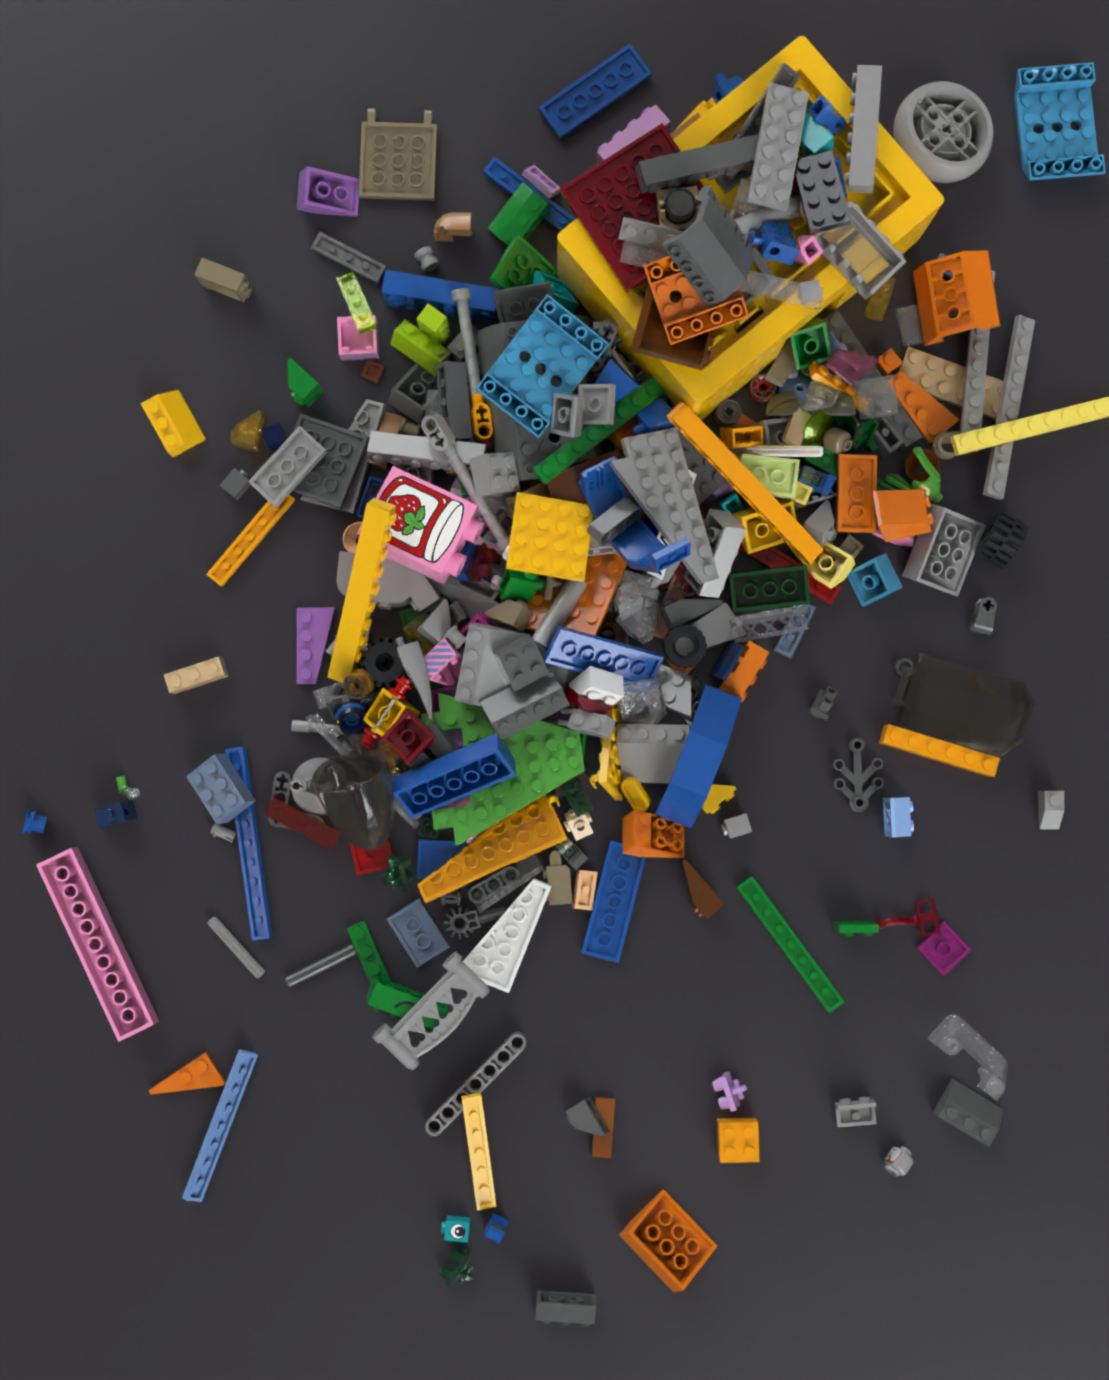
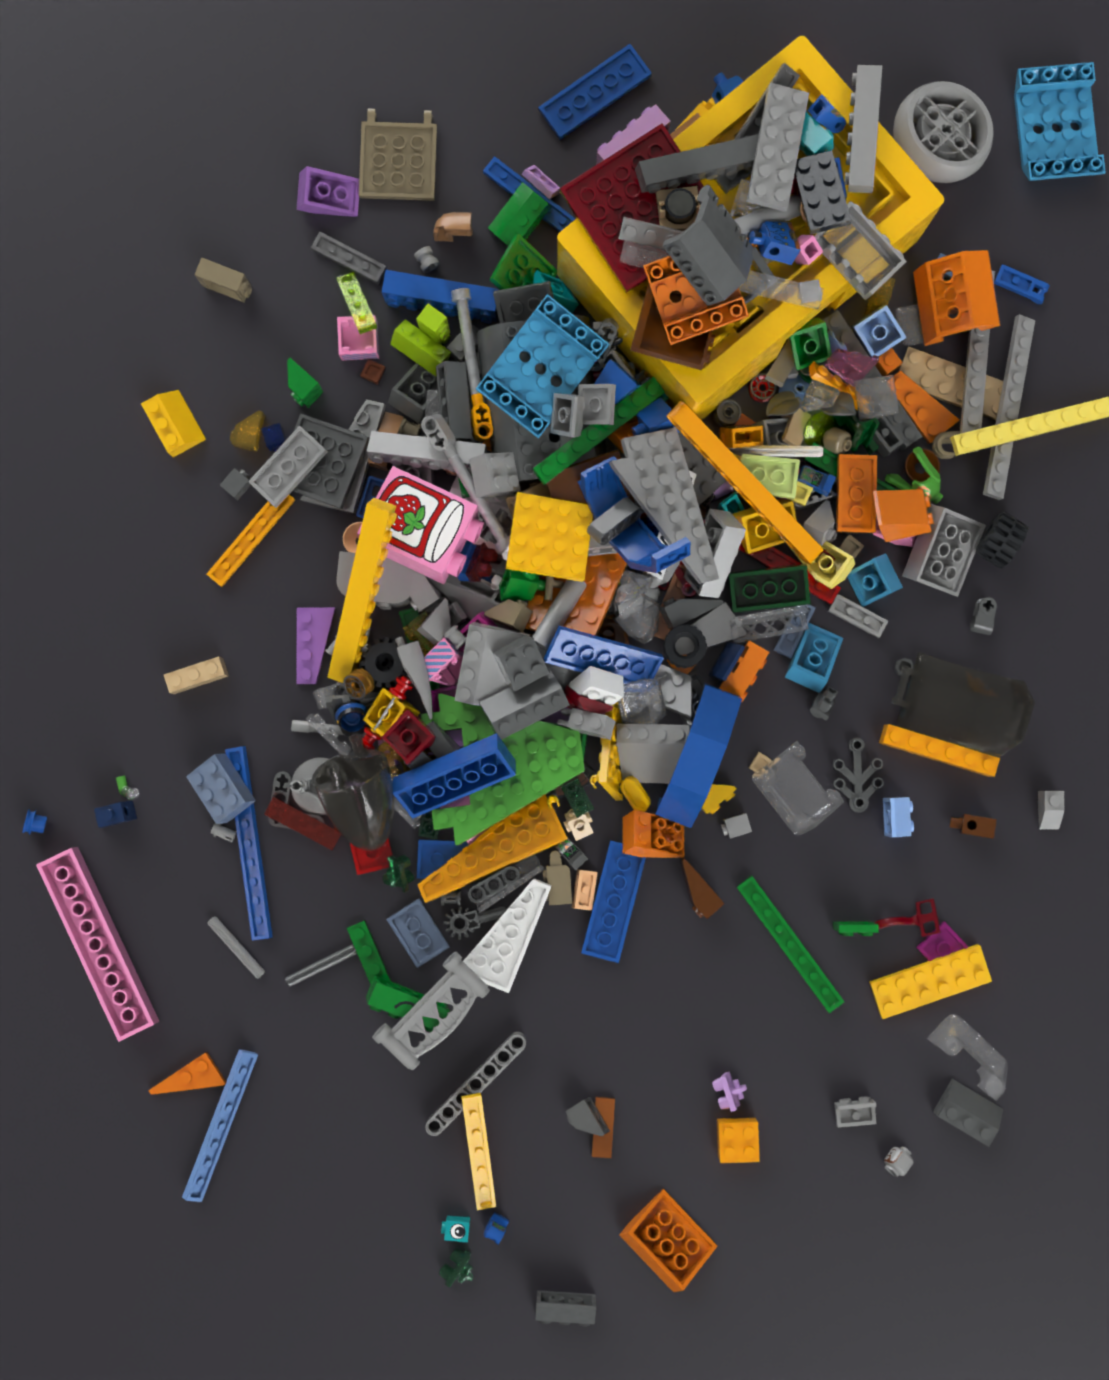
(758, 762): none -> tan tile
(795, 790): none -> clear windscreen
(814, 658): none -> dark azure slope
(858, 616): none -> light grey plate
(878, 331): none -> light blue brick
(930, 981): none -> yellow plate
(983, 826): none -> reddish brown torso
(1021, 284): none -> blue plate

